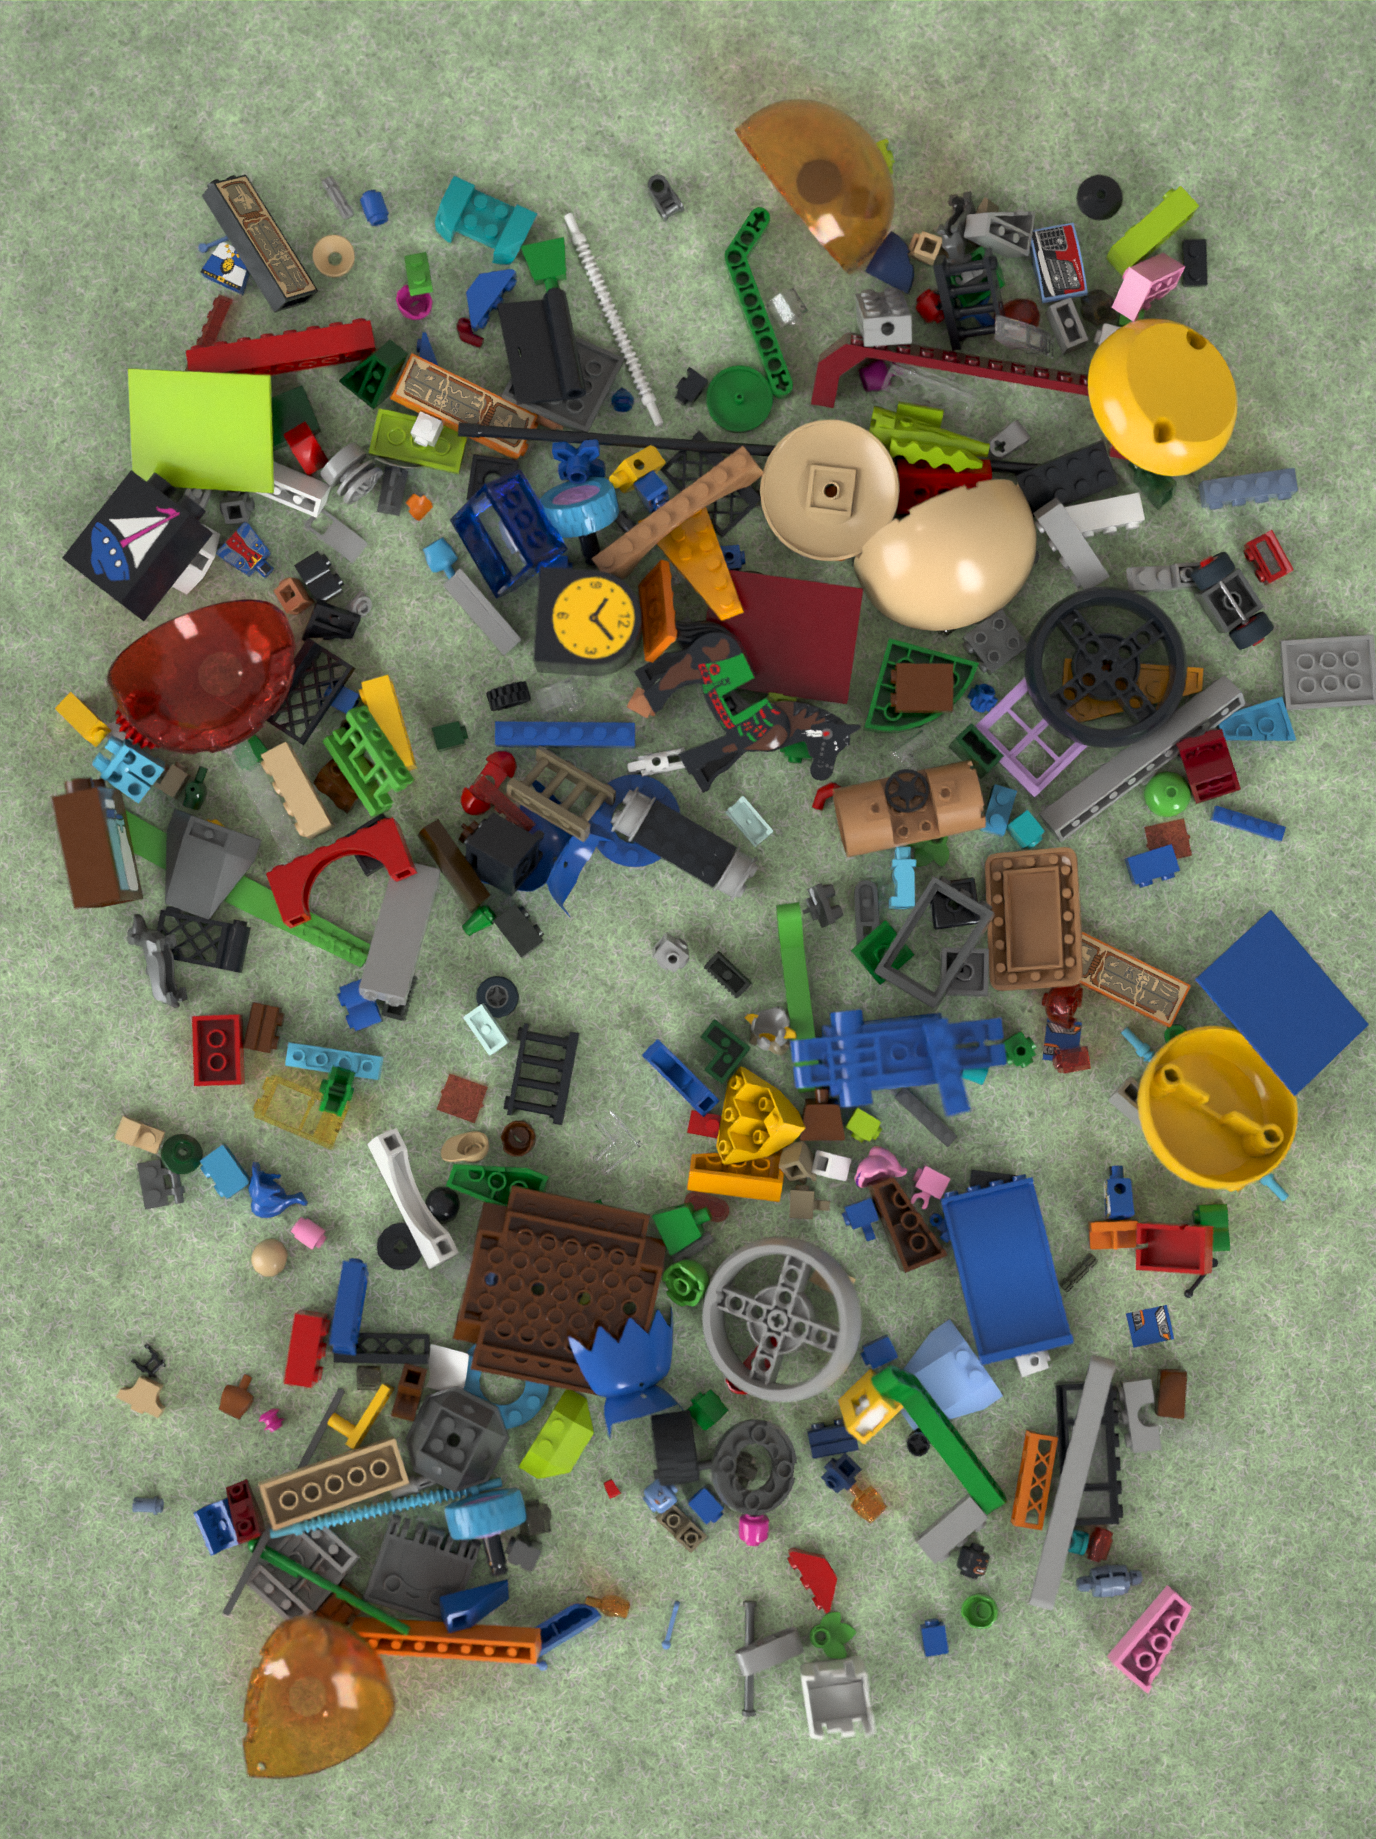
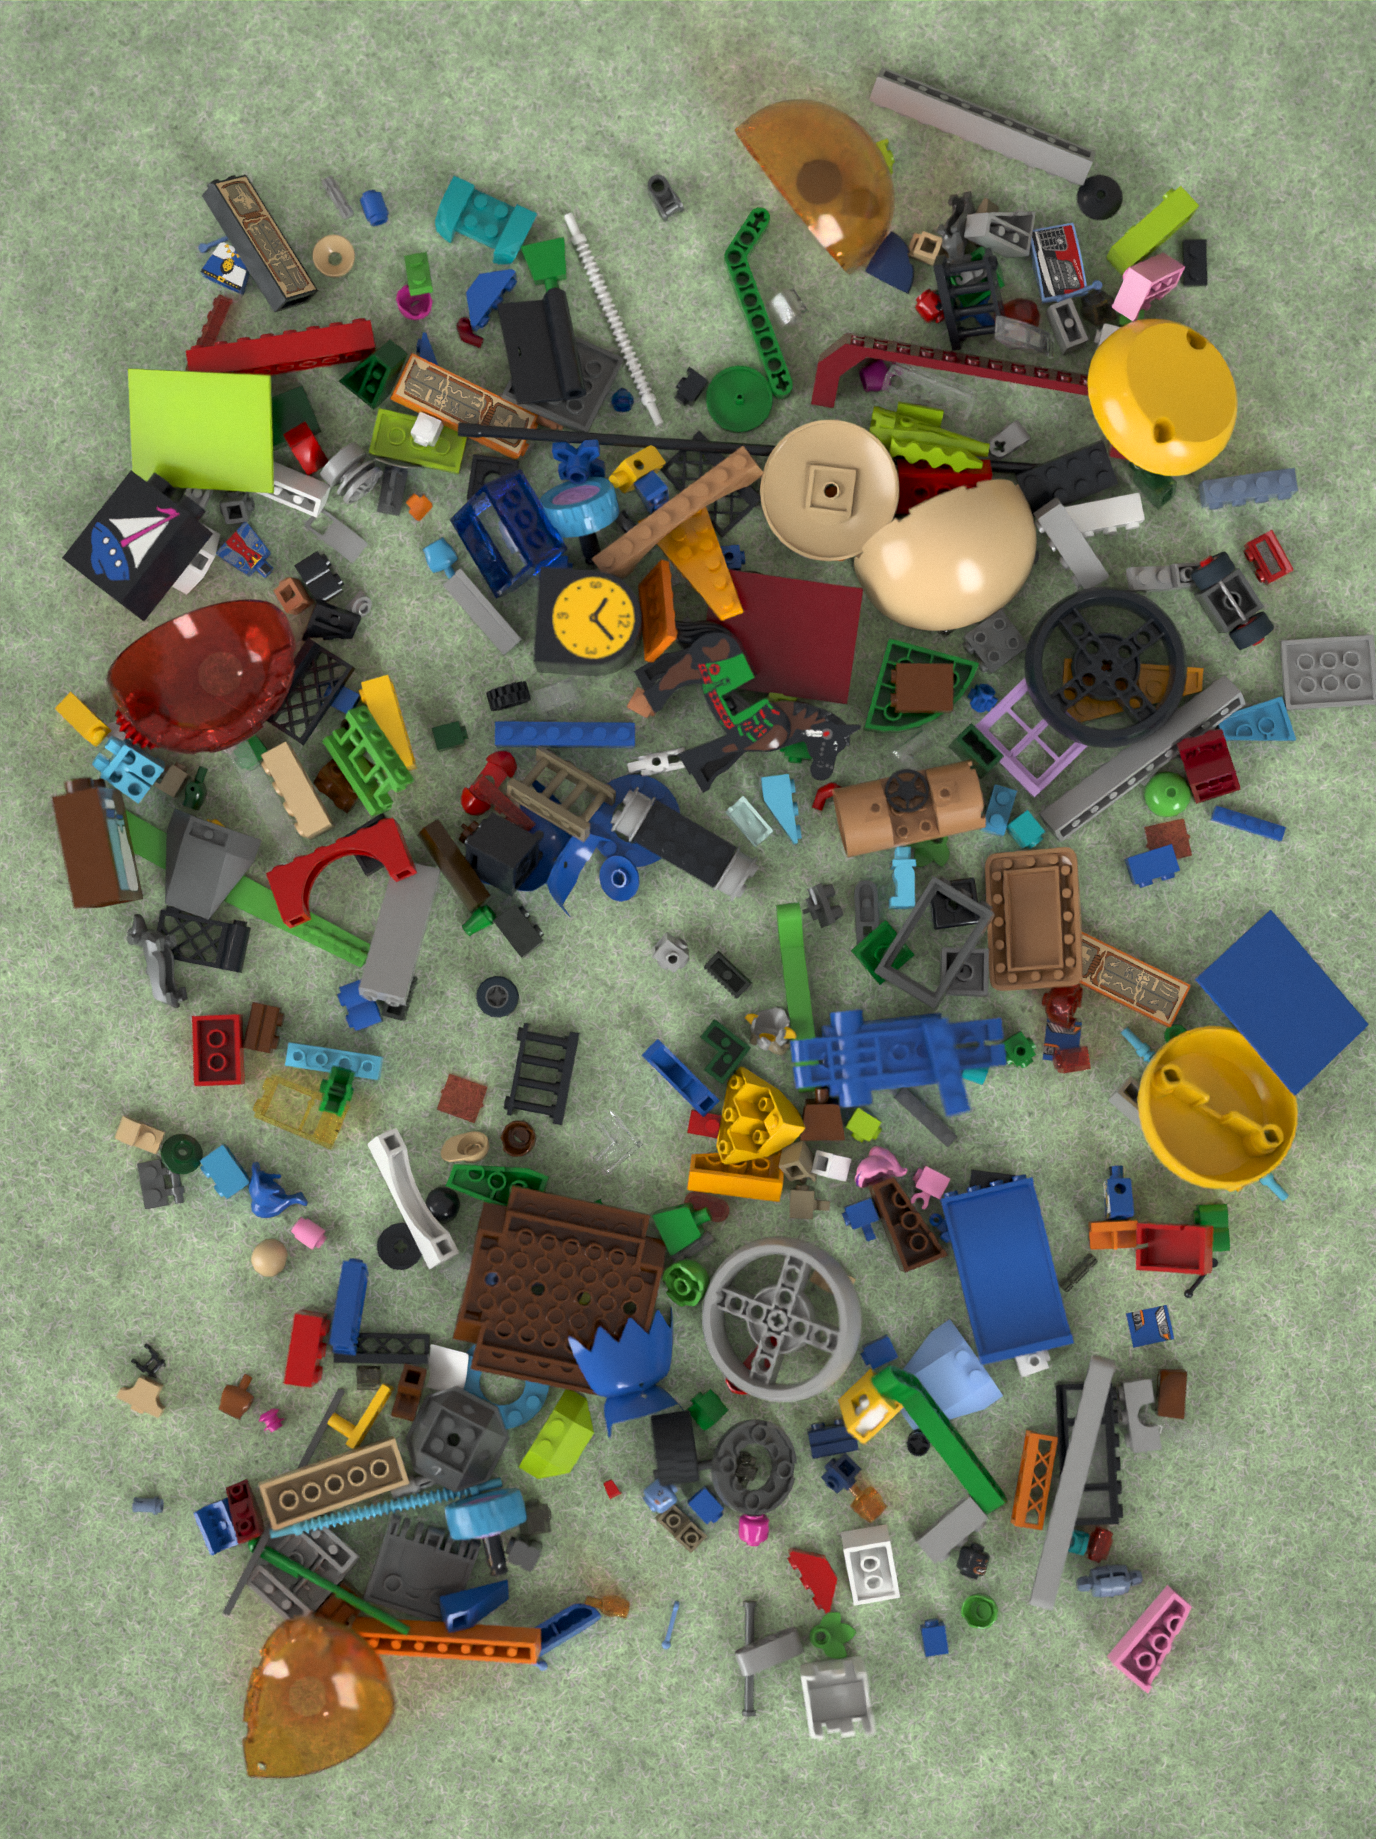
(486, 1029): light aqua panel -> none
(612, 880): none -> blue dish
(778, 798): none -> medium azure slope
(870, 1564): none -> white slope
(883, 317): light grey brick -> none
(982, 126): none -> light grey brick
(1097, 284): none -> medium blue hinge

